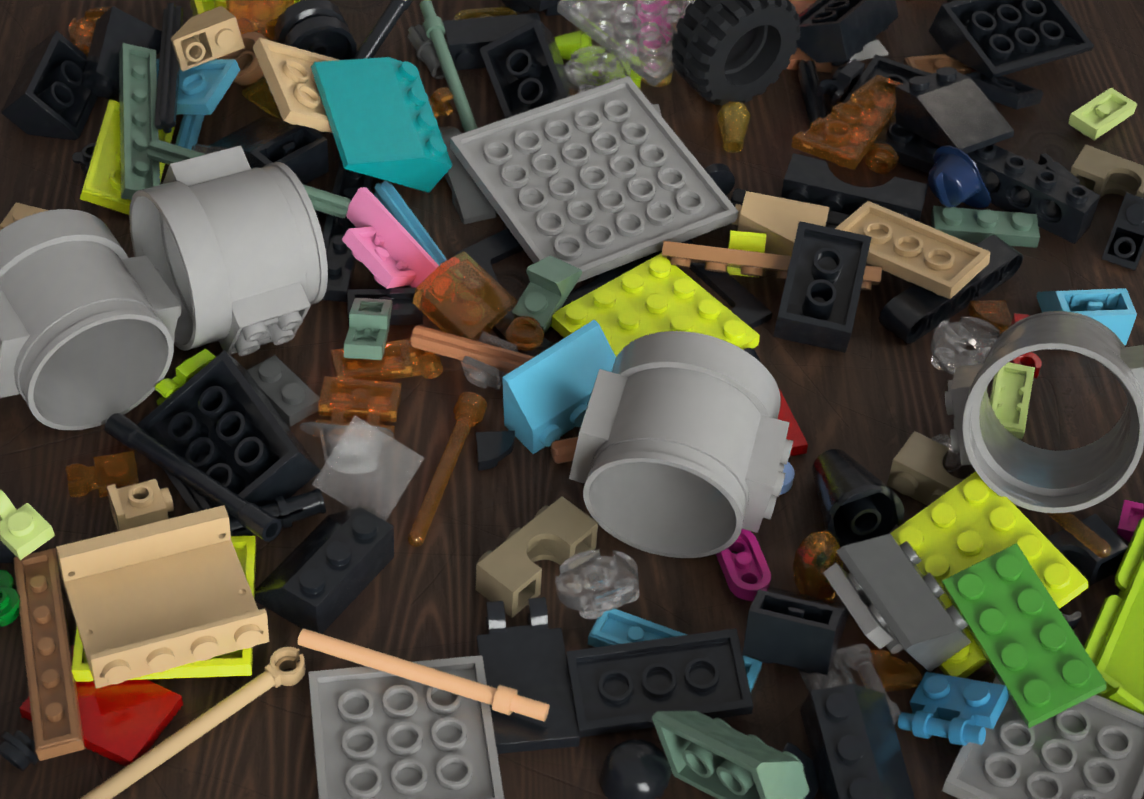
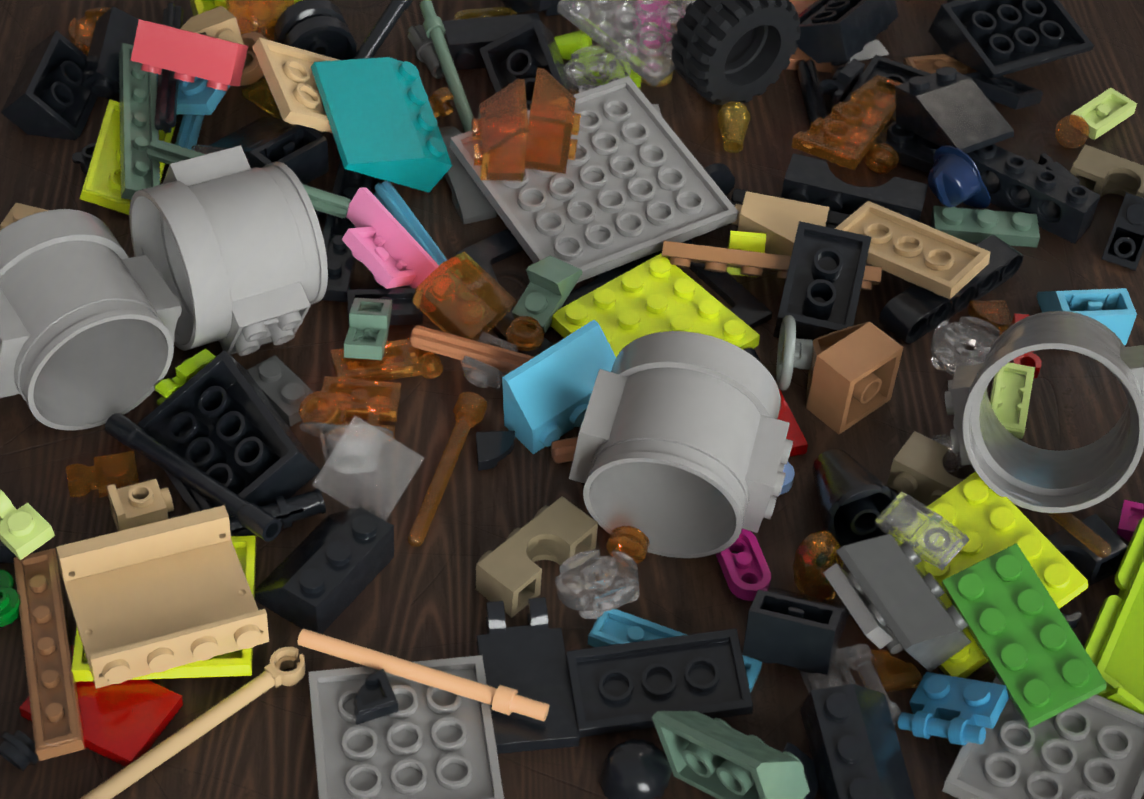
(188, 55): none -> coral brick
(320, 408): none -> clear orange tile
(374, 698): none -> black tile
(502, 134): none -> clear orange slope
(551, 125): none -> clear orange slope
(629, 541): none -> clear orange tile
(847, 370): none -> medium nougat piece
(924, 529): none -> clear slope
(1072, 131): none -> clear orange plate

